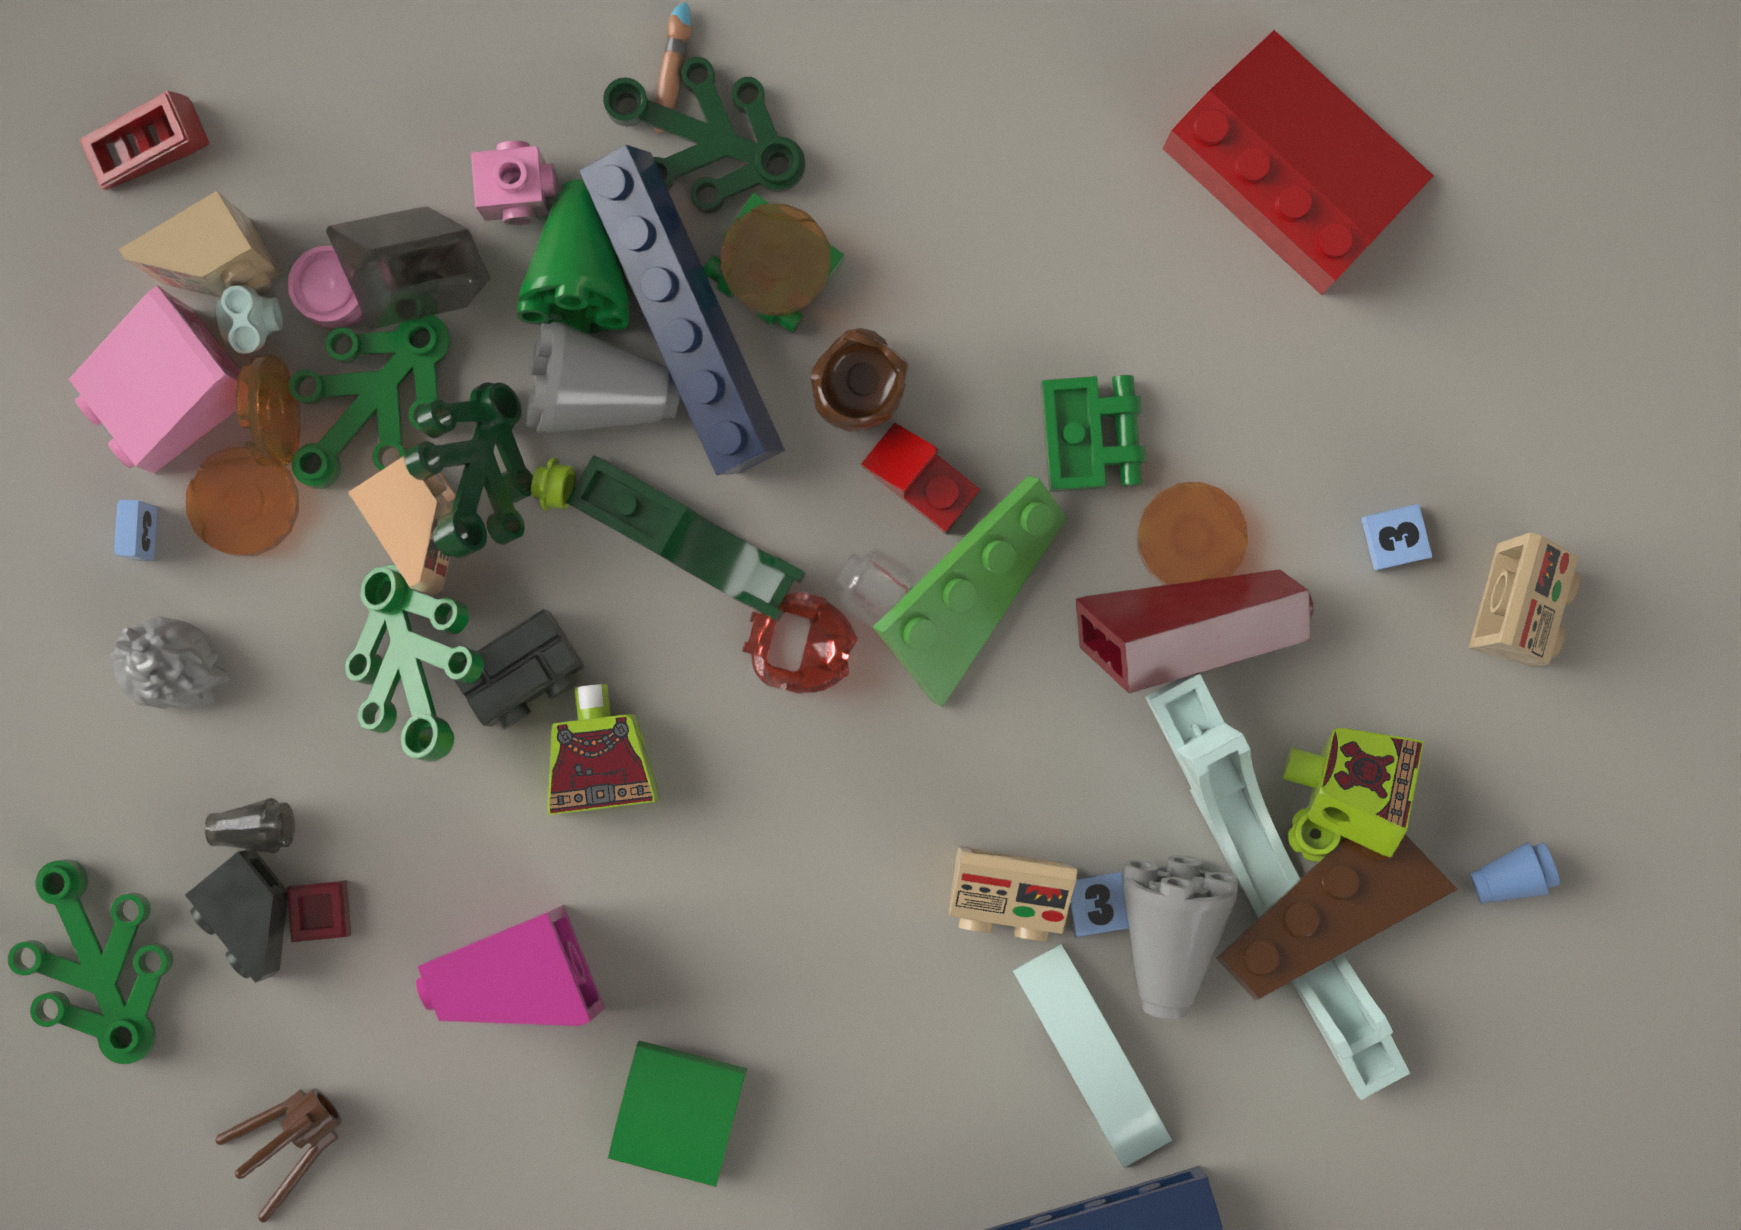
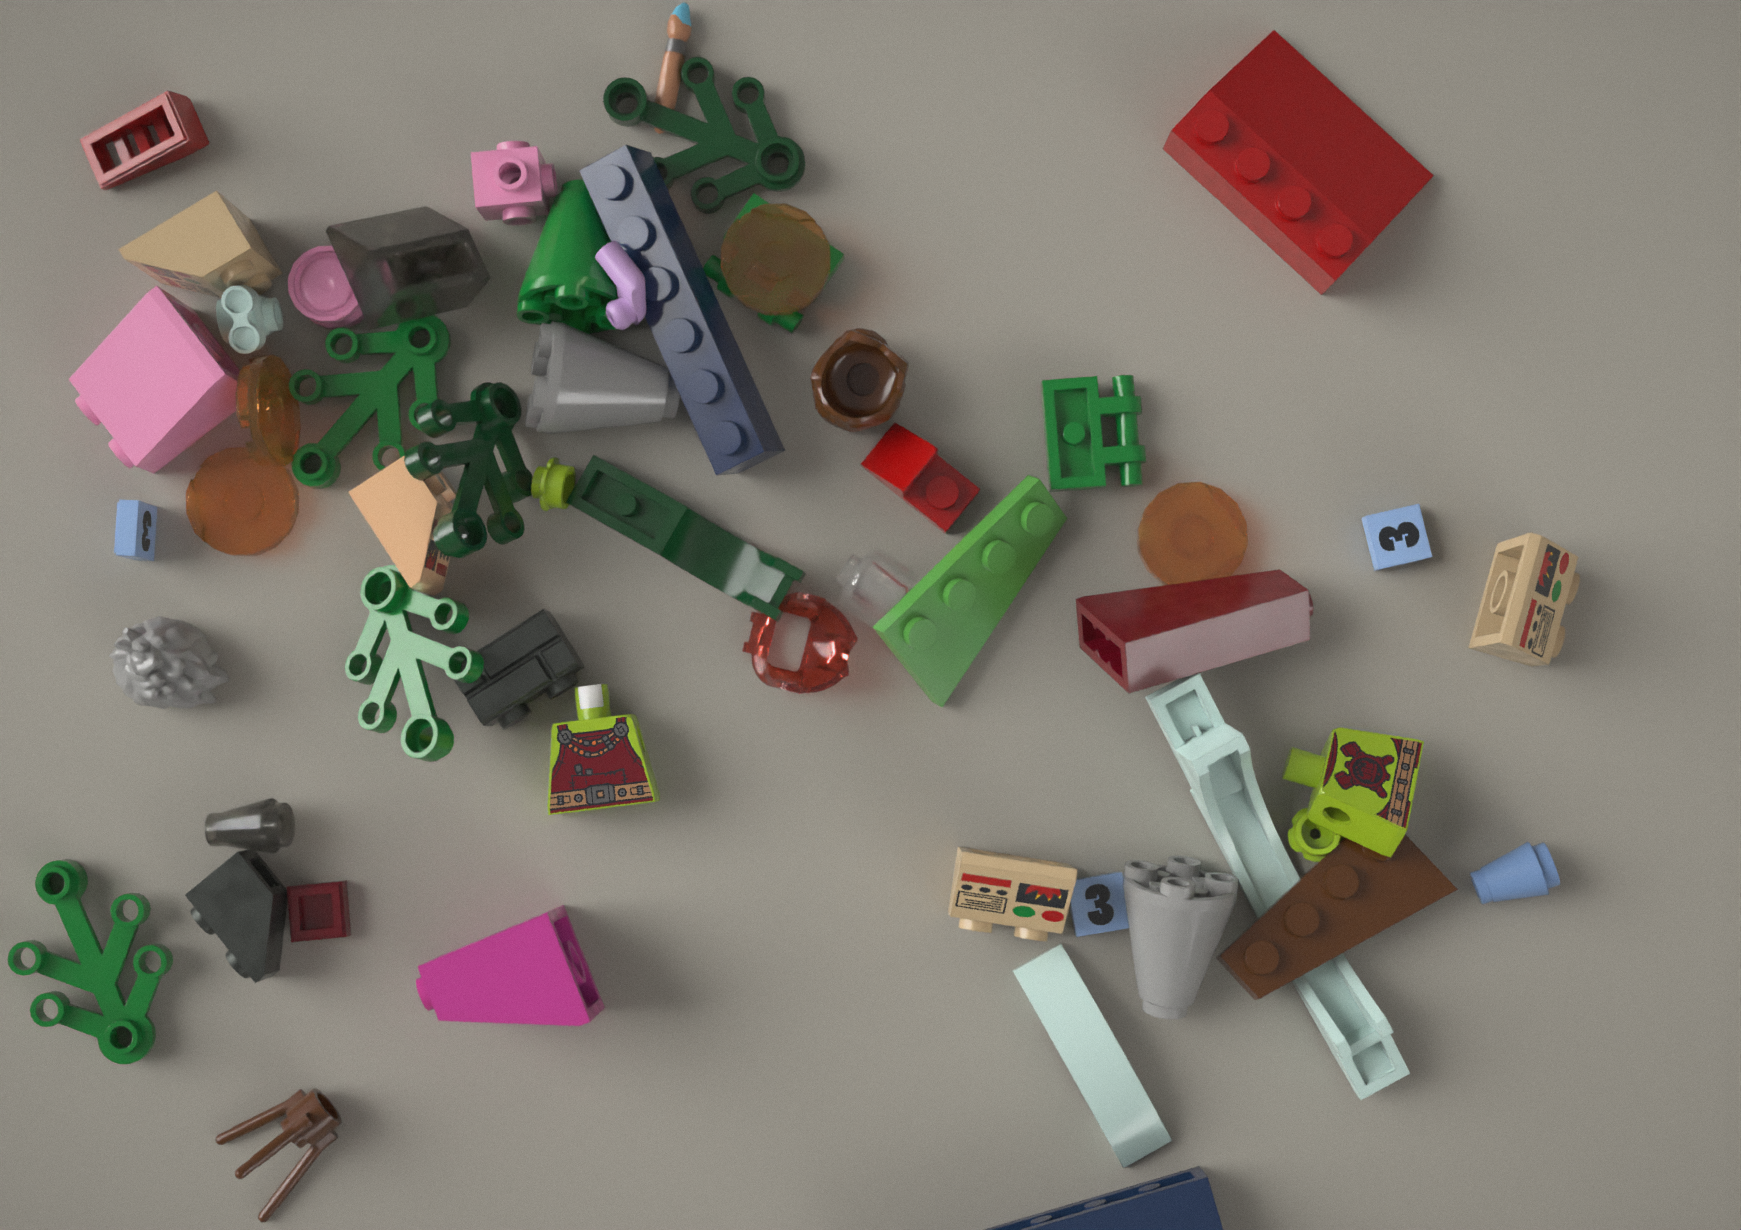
(630, 286): none -> lavender arm
(677, 1113): green slope -> none

